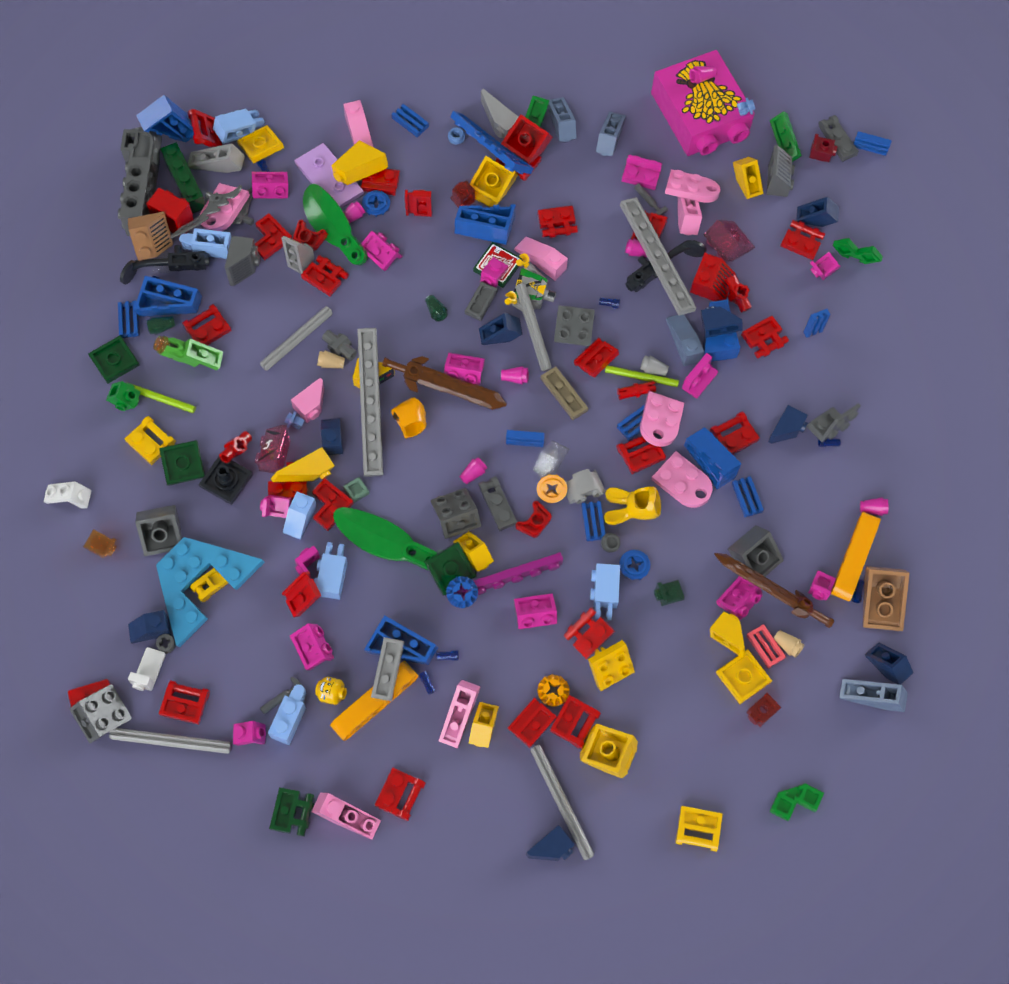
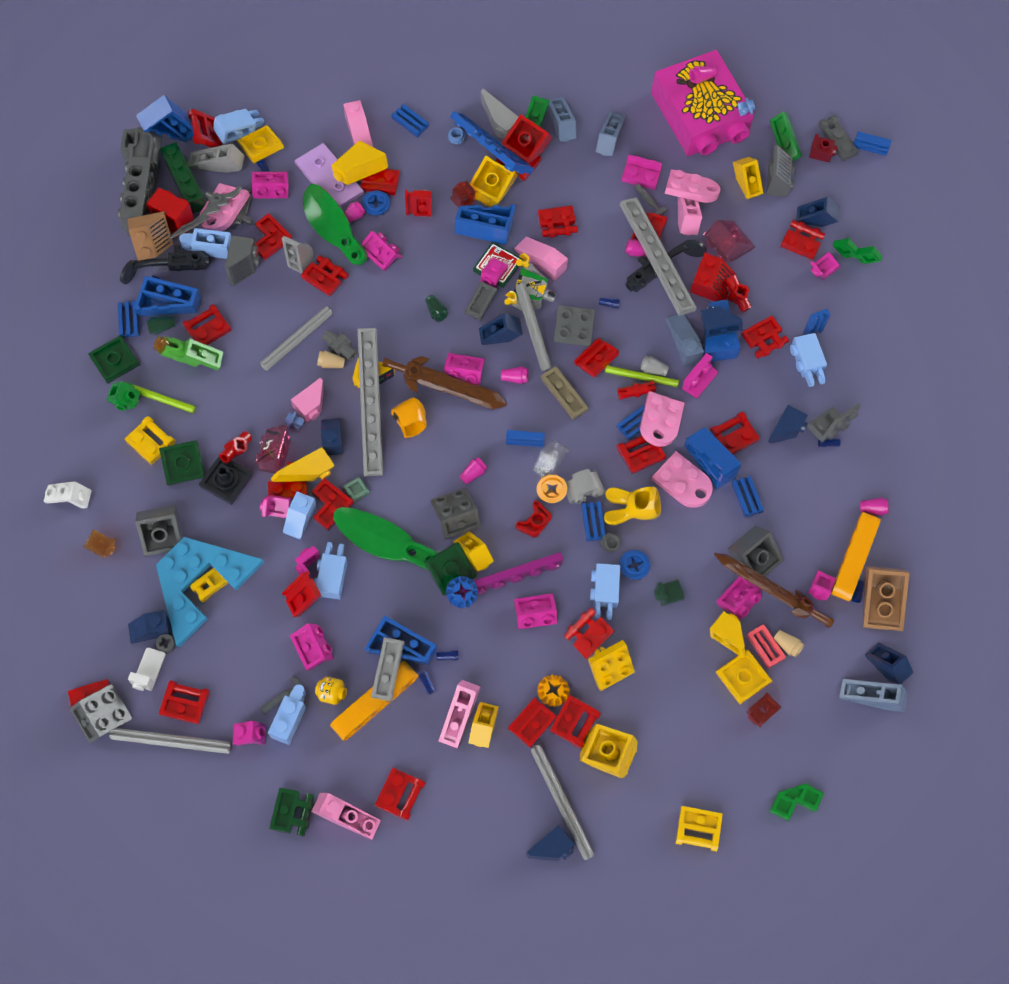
(309, 237): red piece -> none
(497, 504): dark grey plate -> none
(809, 358): none -> light blue hinge

